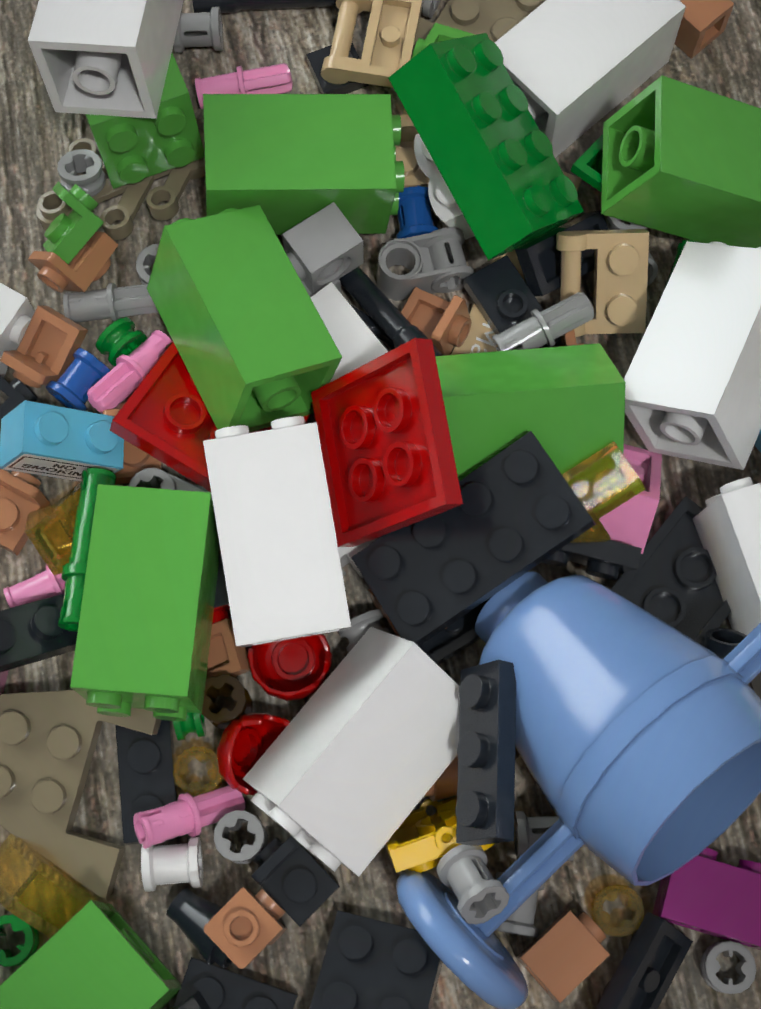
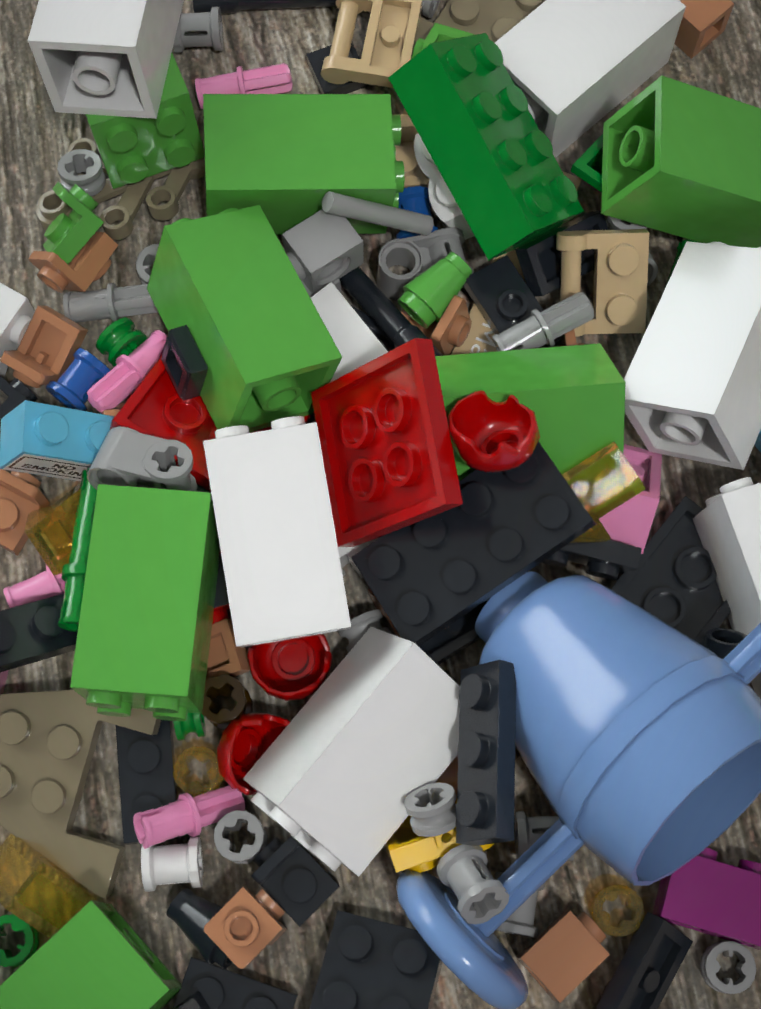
(142, 461): none -> light grey piece
(184, 363): none -> black tile
(377, 213): none -> light grey piece
(432, 809): none -> light grey bush
(433, 290): none -> bright green cone
(492, 433): none -> red hair

